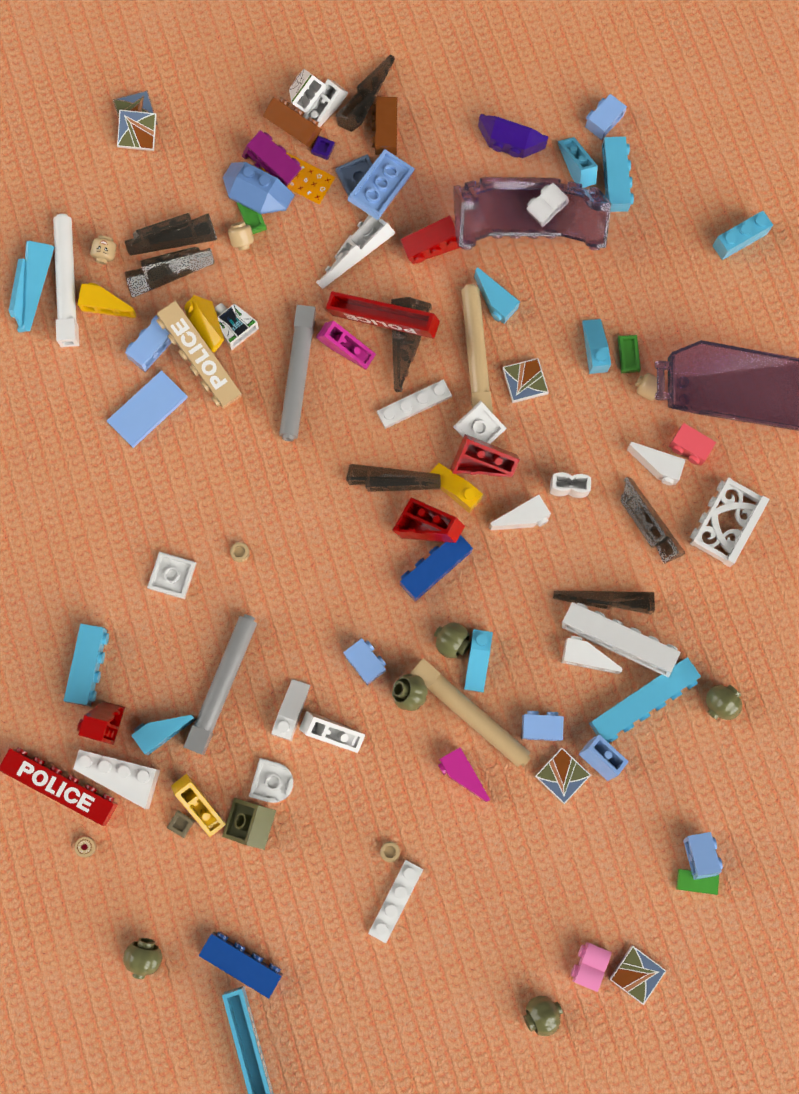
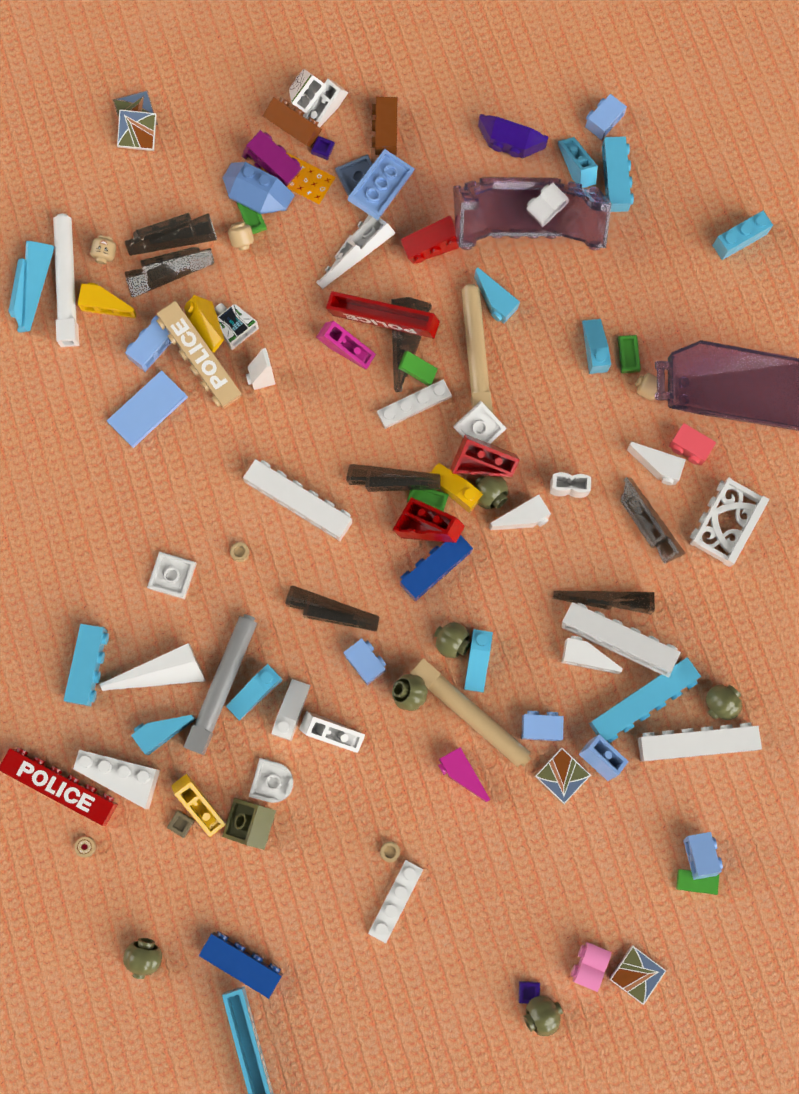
(101, 722): red wedge -> none
(171, 668): none -> white wedge
(254, 692): none -> medium azure slope
(260, 371): none -> white slope
(297, 372): light grey brick -> none
(298, 500): none -> white brick
(329, 610): none -> clear smoke wedge
(355, 111): clear smoke wedge -> none
(417, 368): none -> bright green tile
(431, 497): none -> bright green tile
(493, 490): none -> olive plant
(525, 380): tile -> none
(528, 991): none -> dark purple tile
(699, 743): none -> white brick

